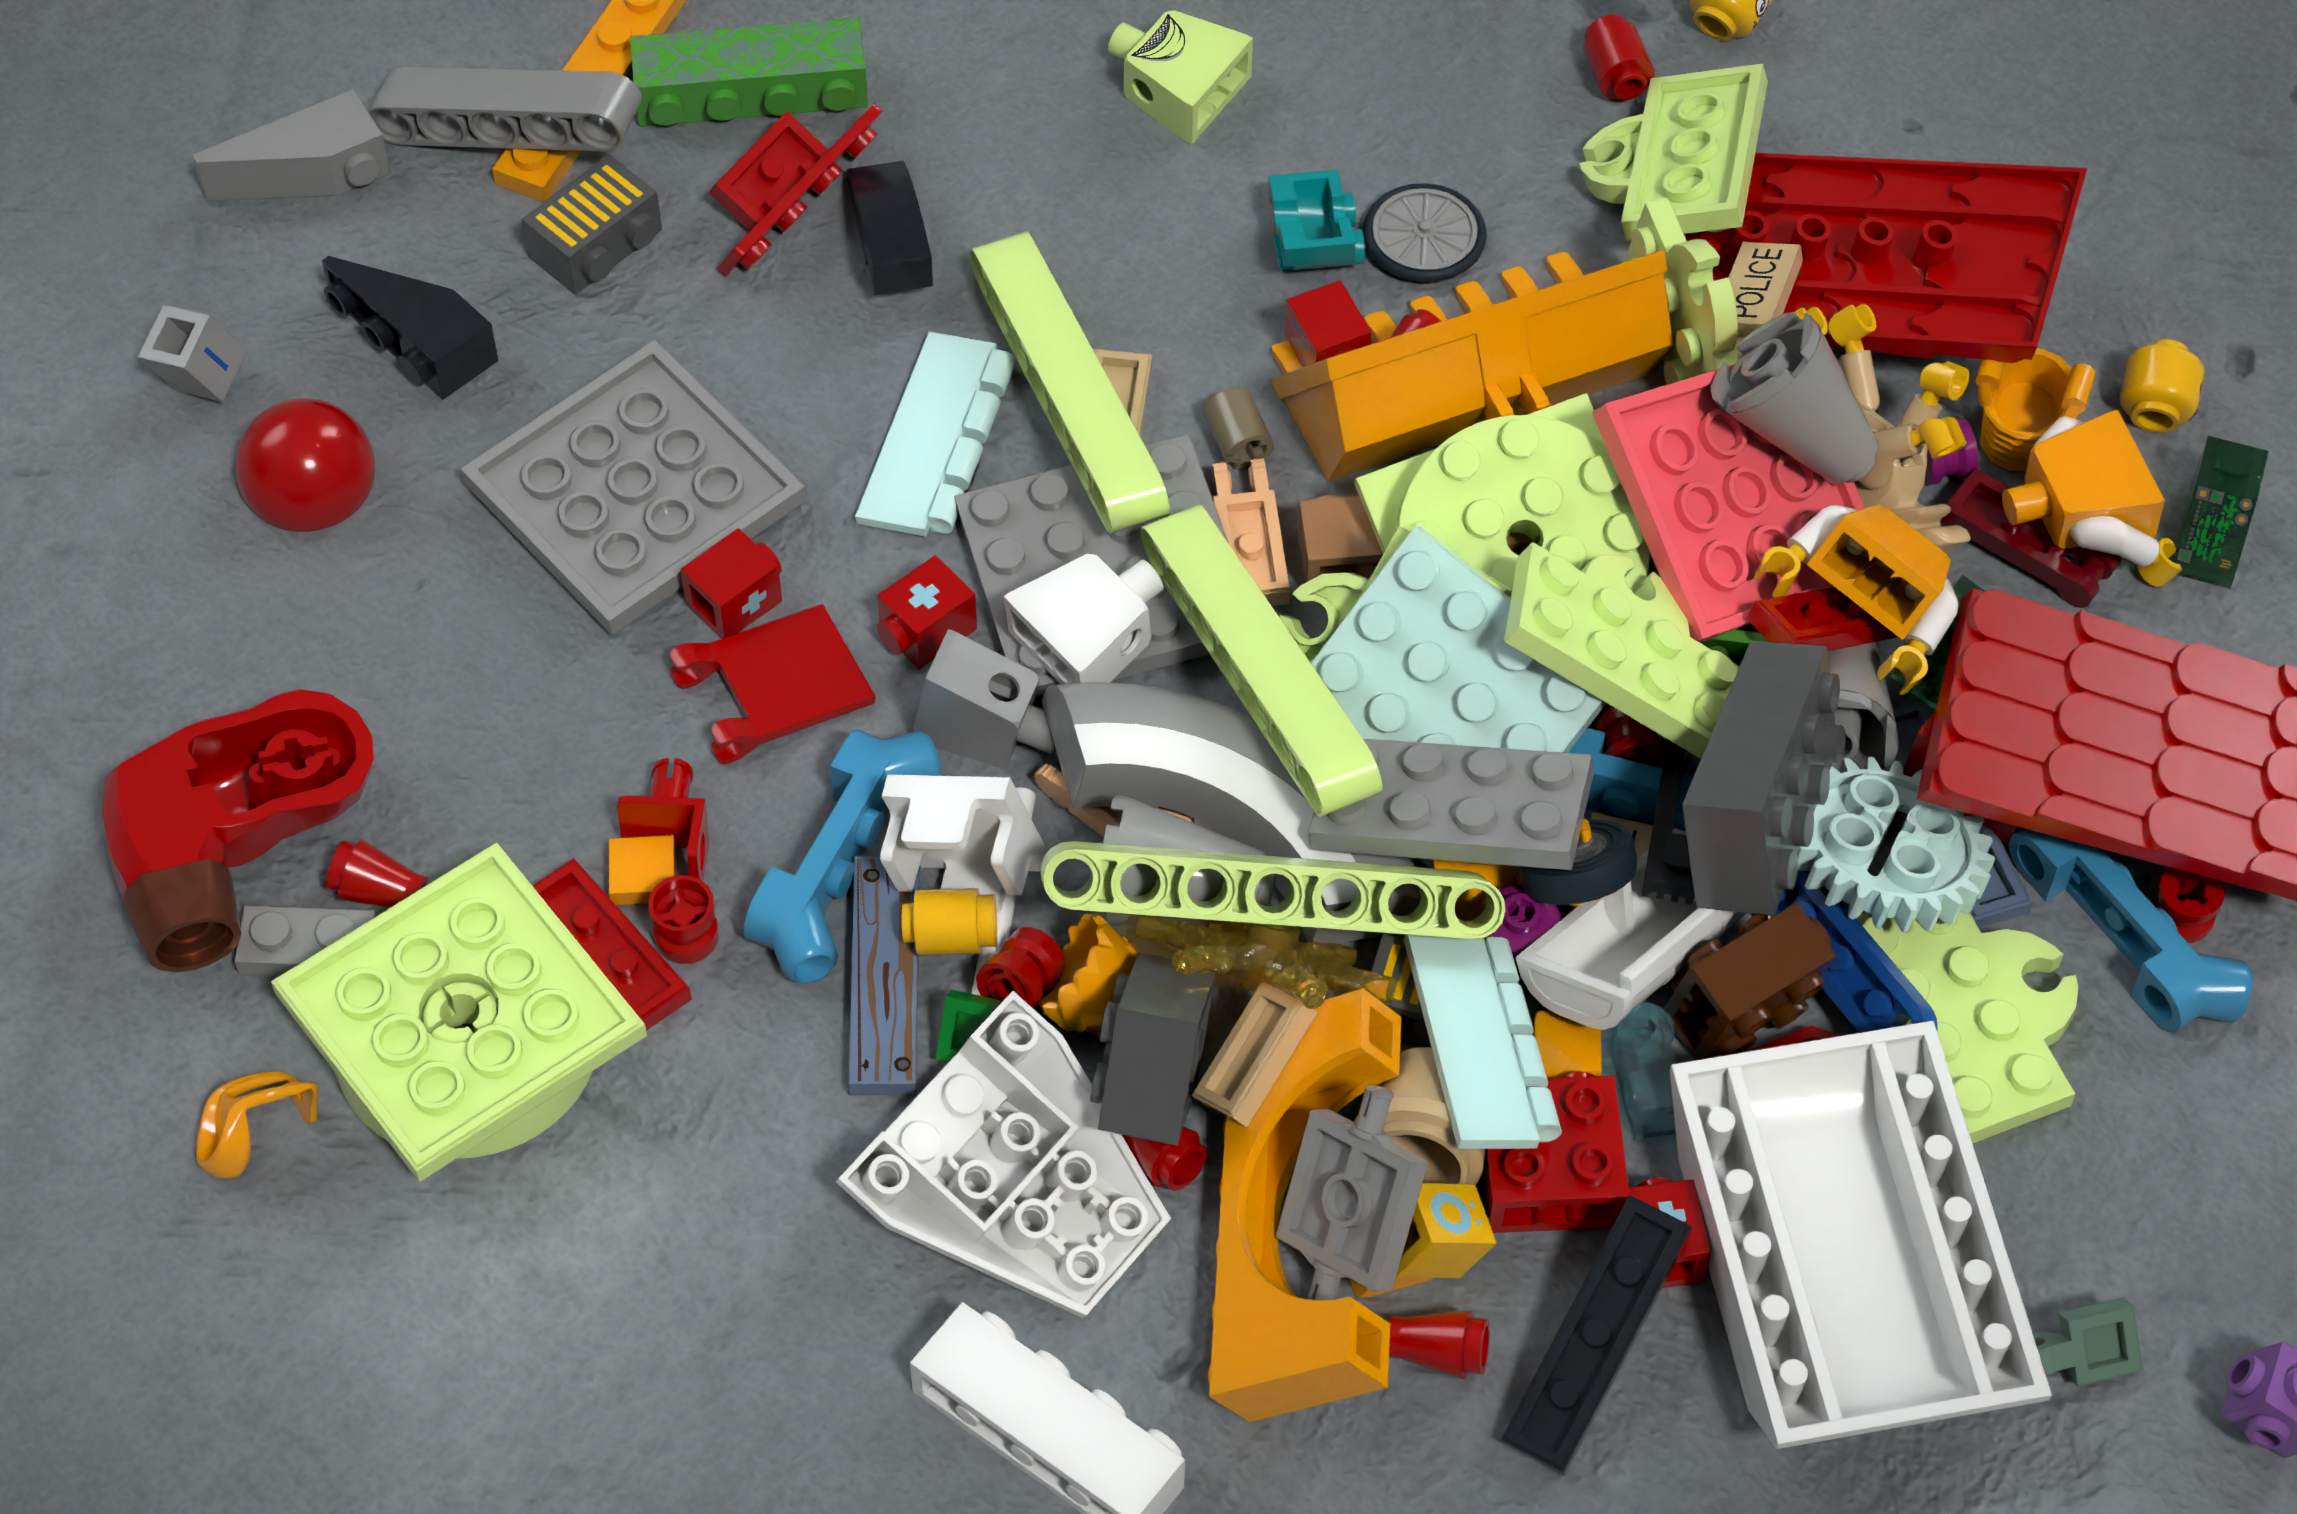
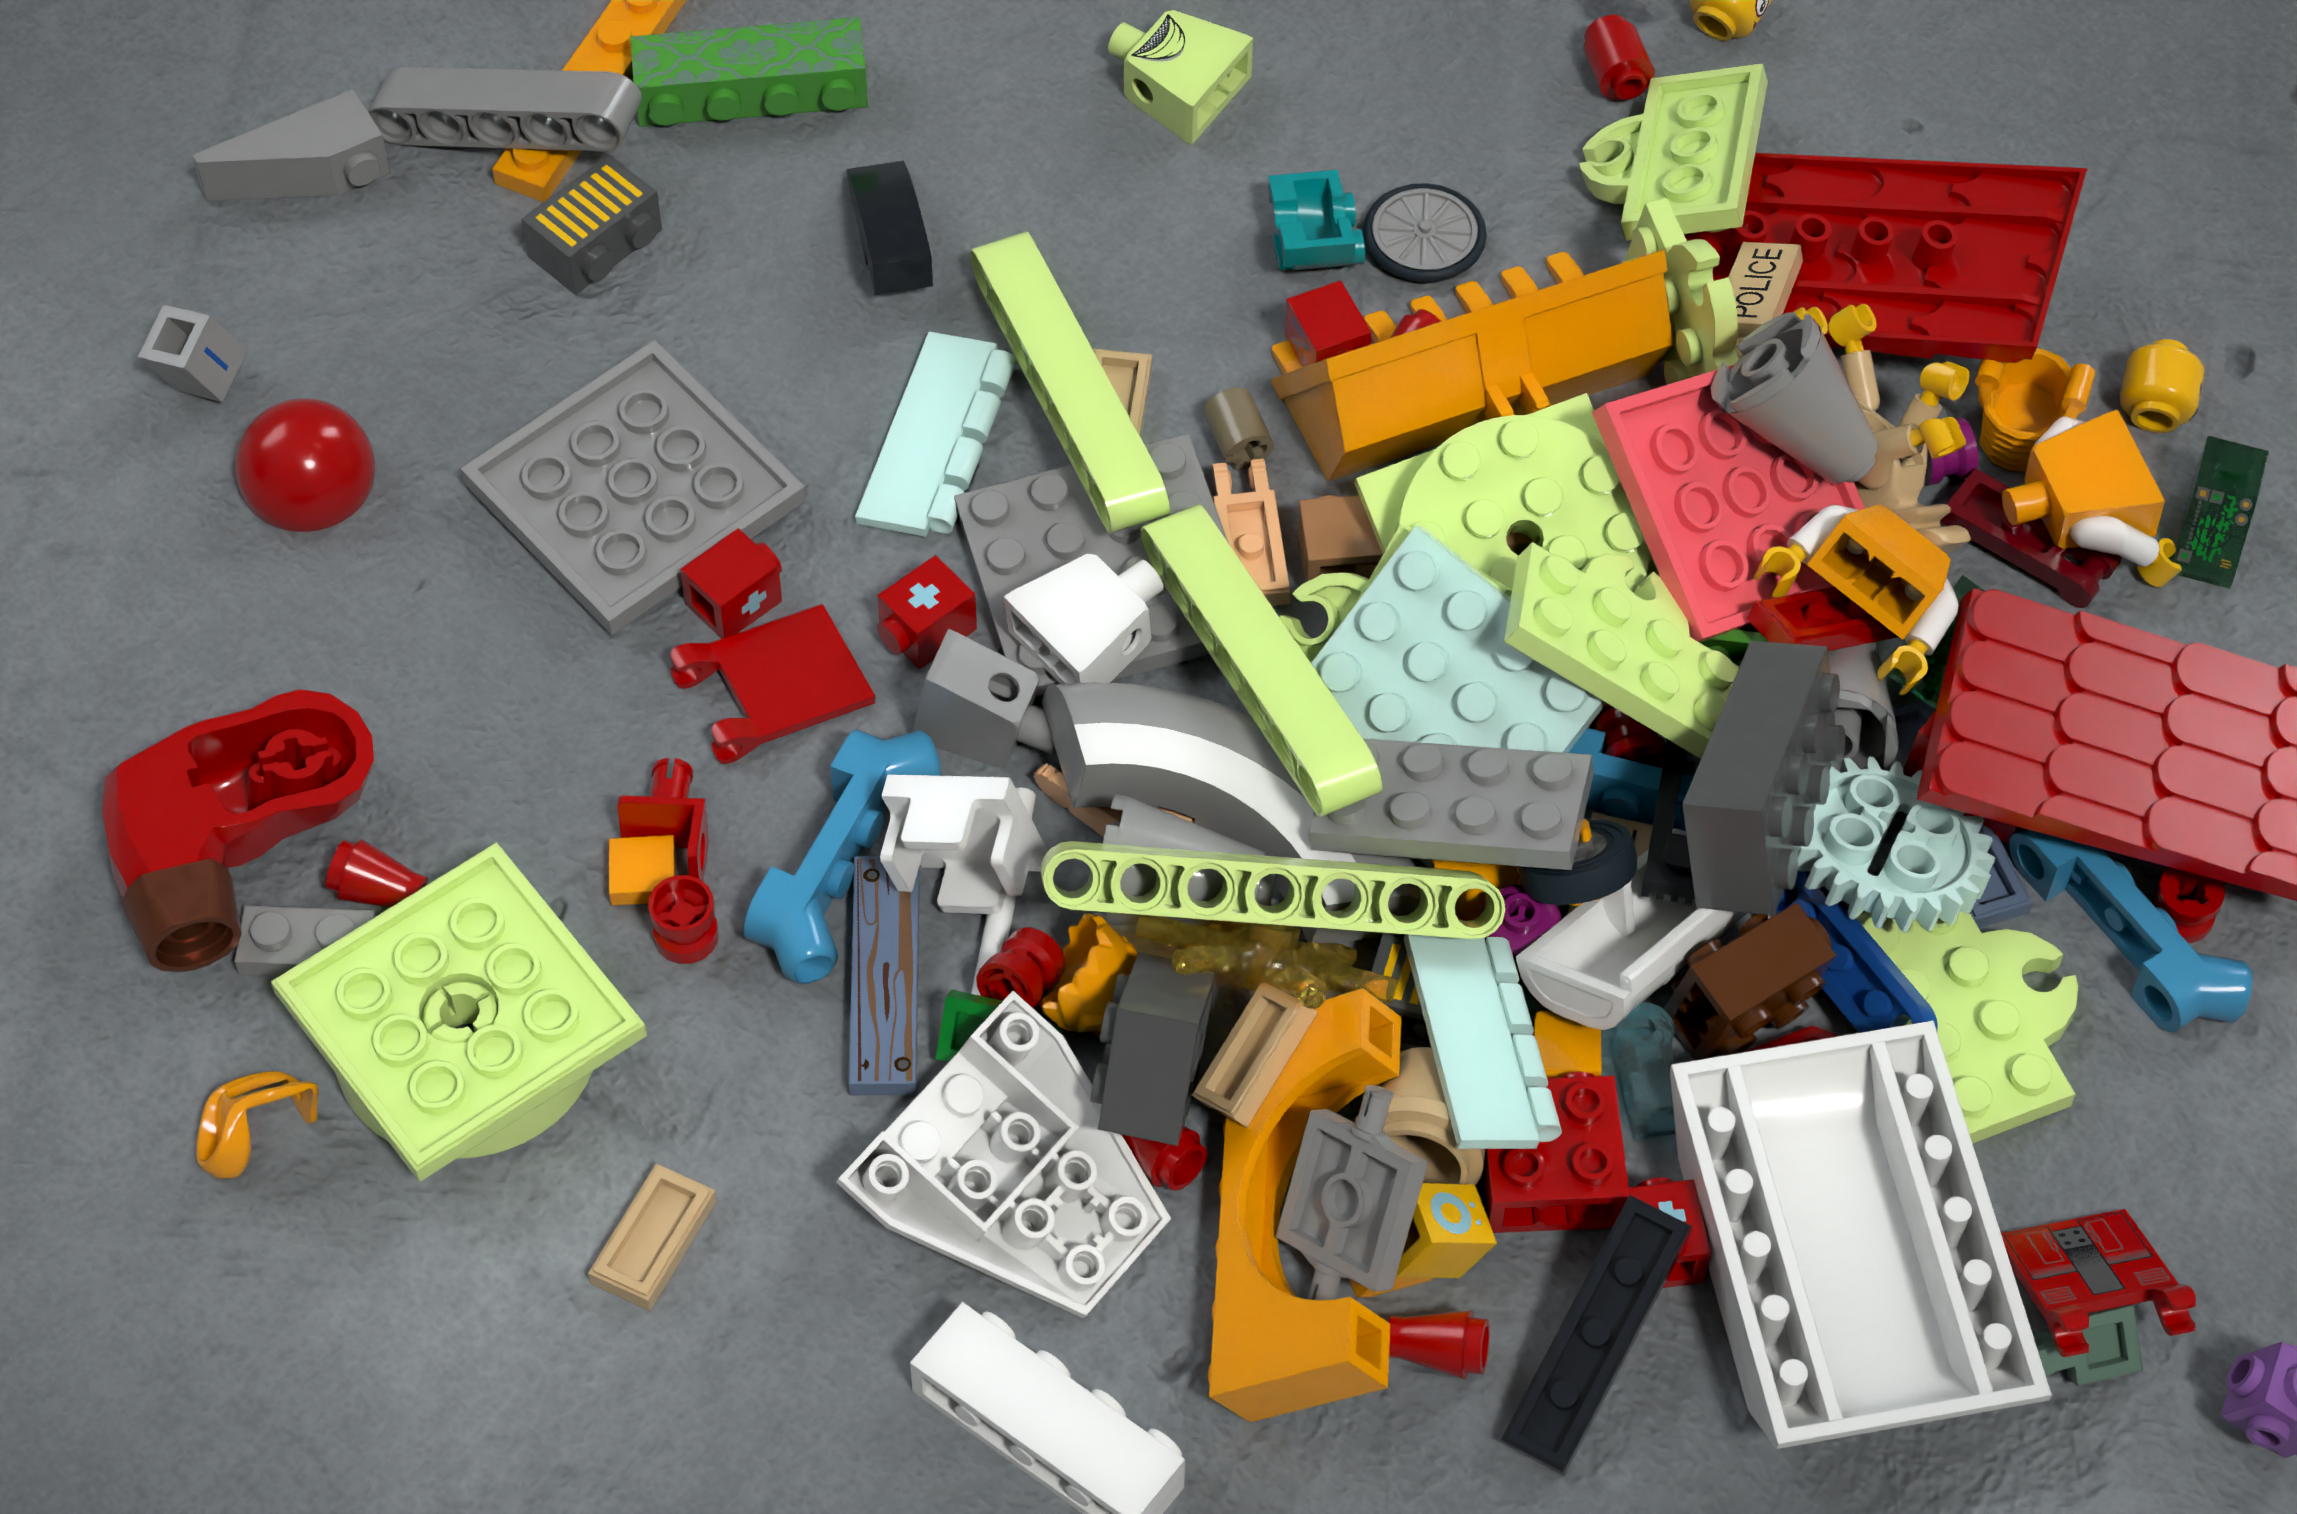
(420, 323): black slope -> none
(614, 943): red tile -> none
(652, 1237): none -> tan tile
(775, 175): red bracket -> none
(950, 921): yellow brick -> none
(2092, 1268): none -> red flag

